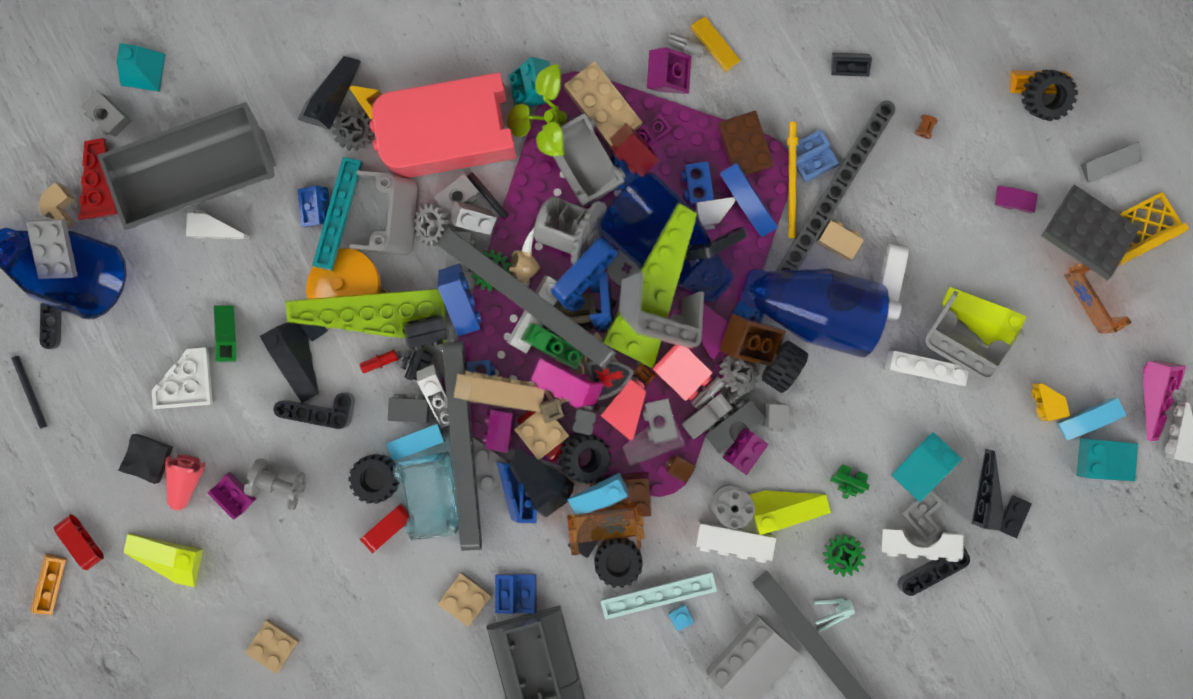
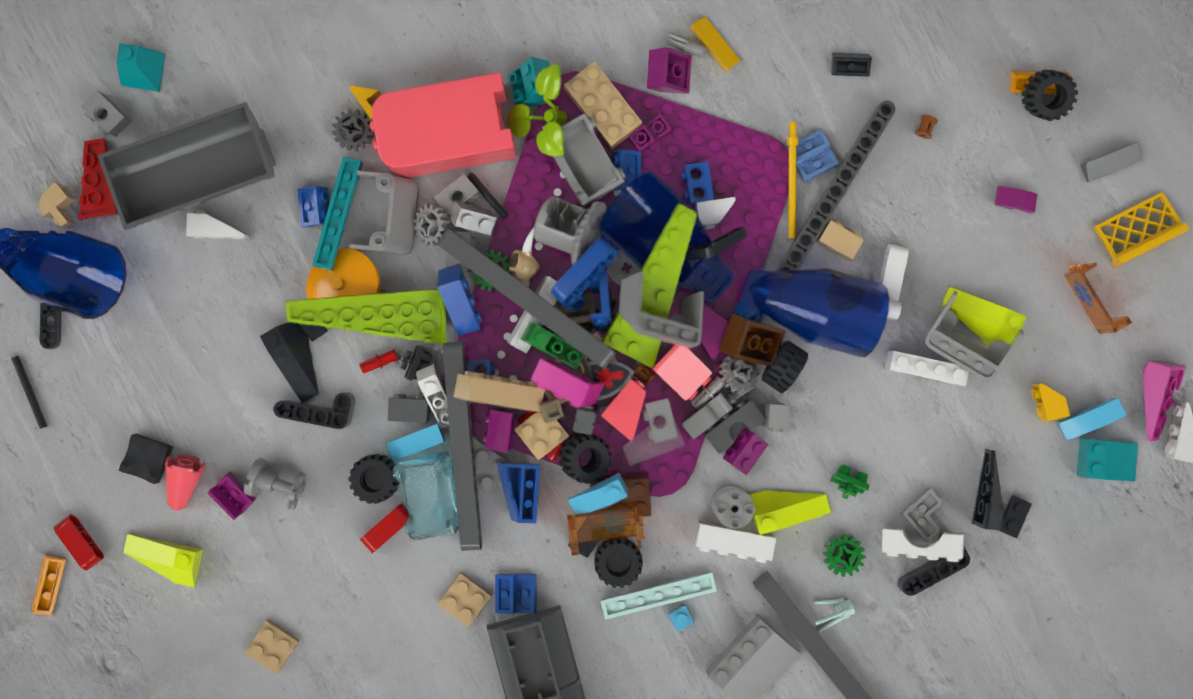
(51, 248): light grey plate -> none
(185, 382): white plate -> none
(224, 334): green slope -> none
(327, 99): black wedge -> none
(424, 331): black brick -> none
(541, 483): black wedge -> none
(633, 150): dark red brick -> none
(679, 467): reddish brown slope -> none
(745, 143): reddish brown brick -> none
(749, 200): blue slope -> none
(927, 467): teal slope -> none
(1090, 232): dark grey plate -> none

